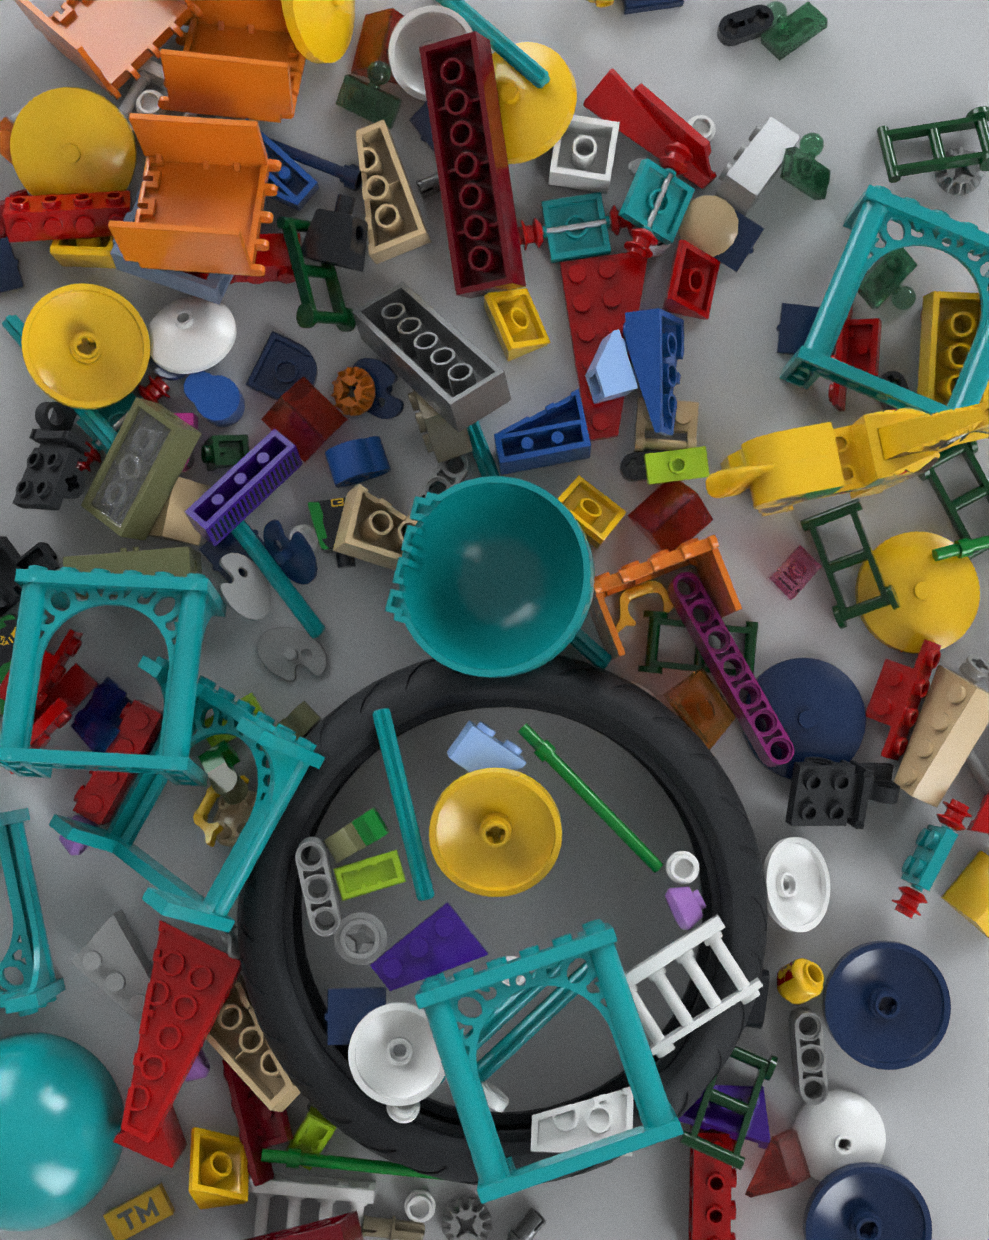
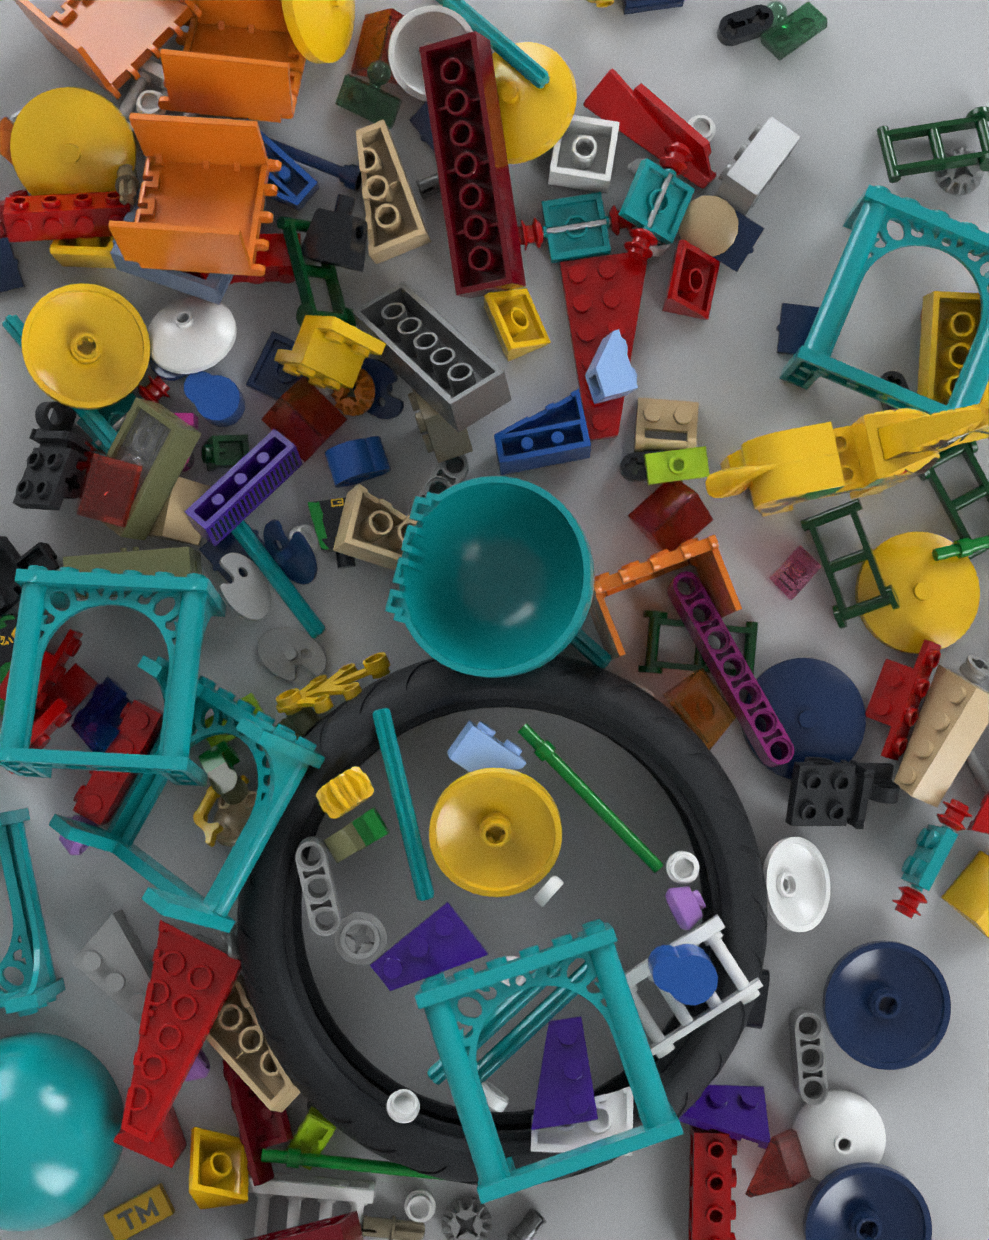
(108, 489): none -> clear red slope
(127, 184): none -> dark tan axle
(328, 352): none -> yellow bracket
(338, 684): none -> yellow plant
(344, 792): none -> yellow gear
(347, 1008): dark blue piece -> none
(369, 875): lime plate -> none
(386, 1074): white dish -> none
(481, 451): teal axle -> none
(548, 890): none -> white tile
(565, 1078): none -> dark purple wing
(592, 510): yellow slope -> none
(636, 592): yellow helmet -> none
(654, 346): blue wedge -> none
(683, 972): none -> blue piece
(732, 1158): dark green piece -> none
(800, 981): yellow head -> none
(803, 170): clear green plate -> none
(858, 347): red bracket -> none
(886, 278): clear green plate -> none

